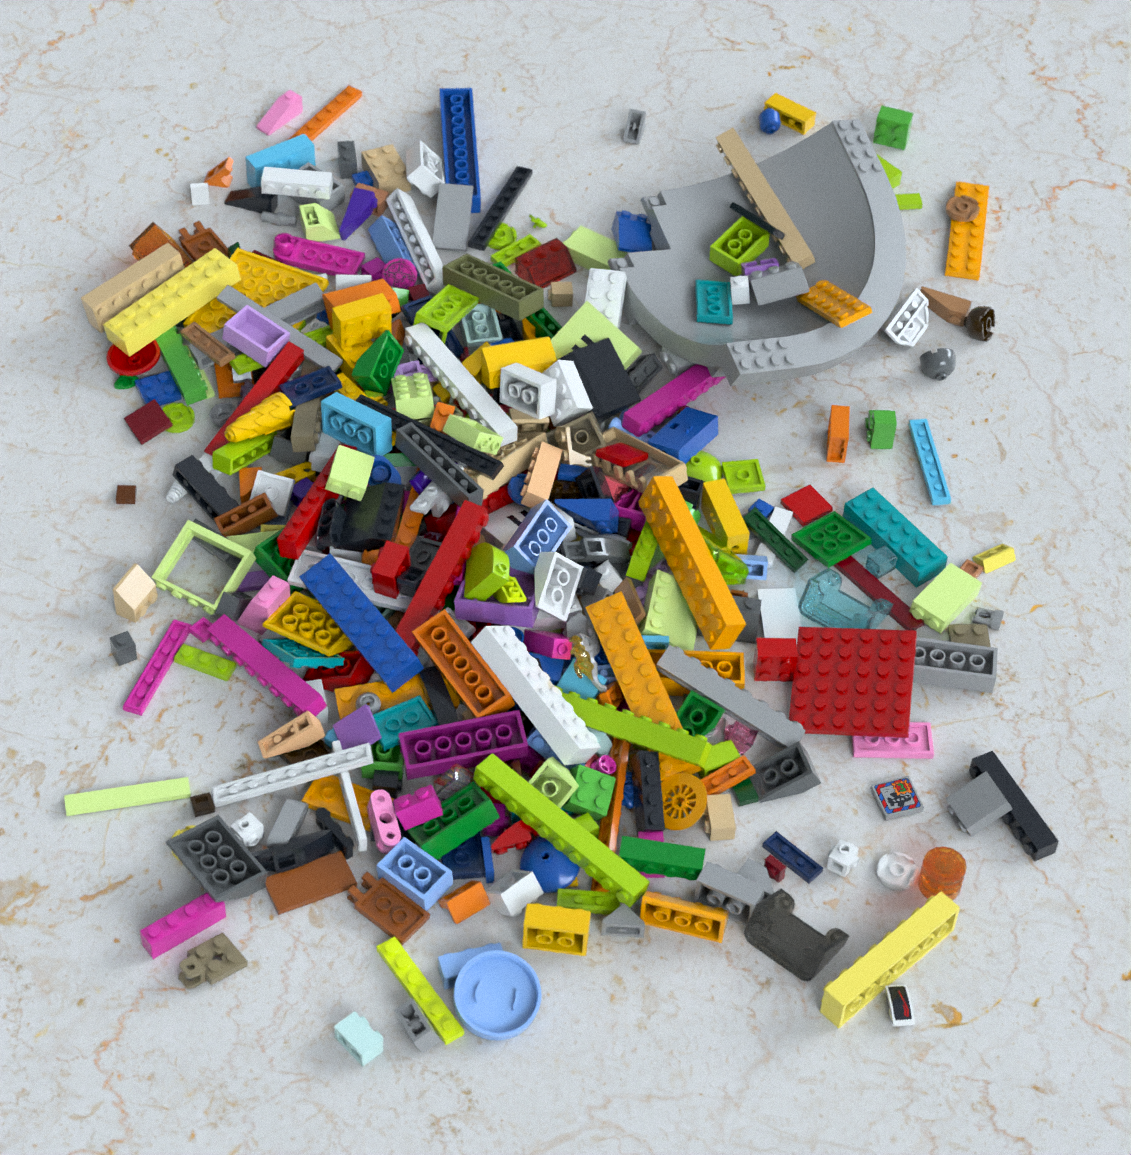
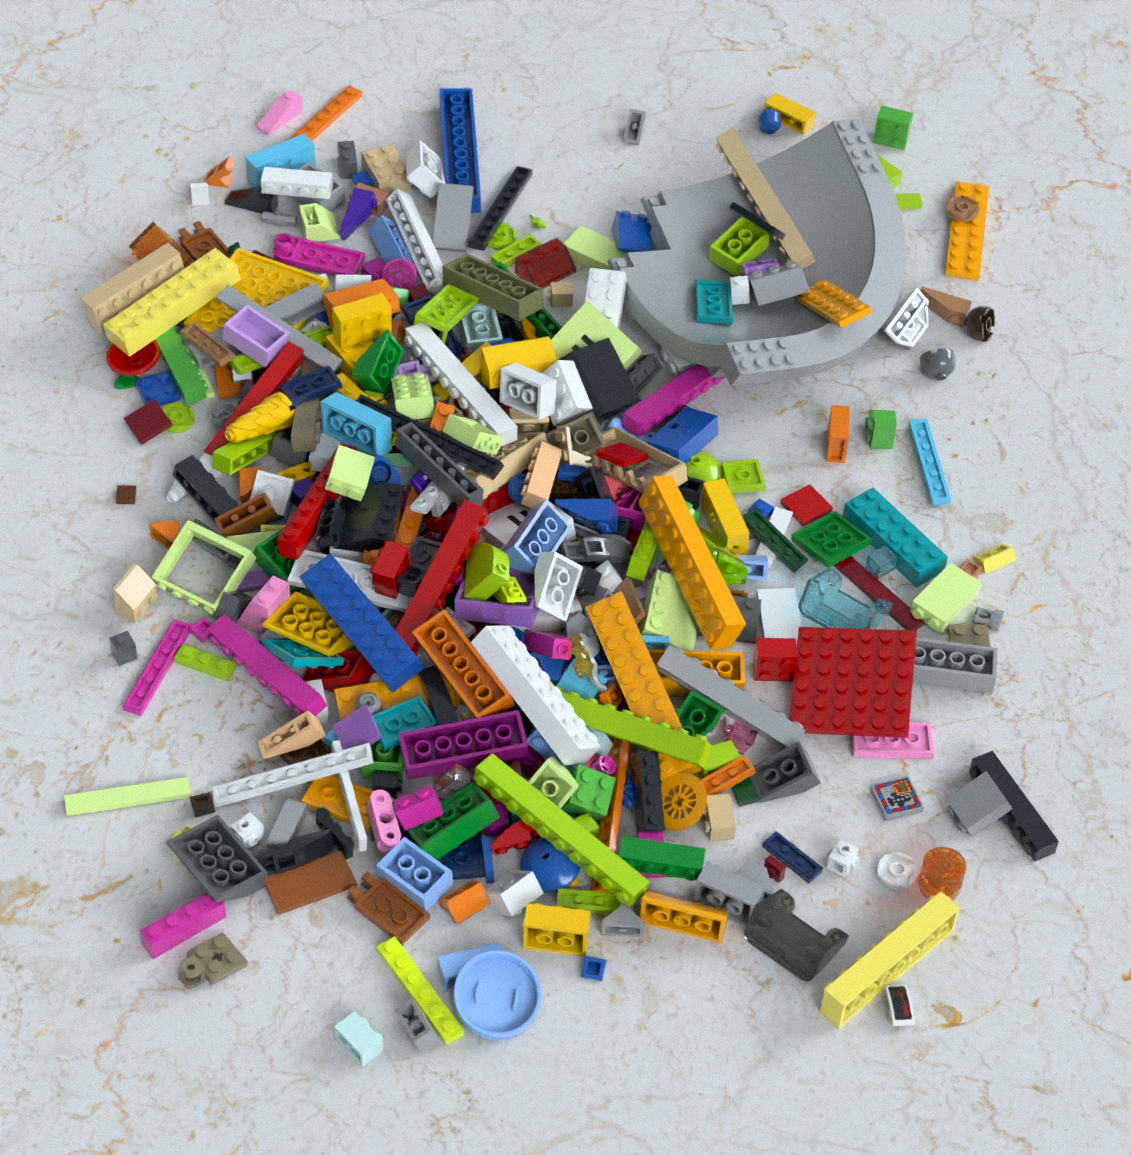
(165, 532): none -> orange slope
(593, 968): none -> blue slope

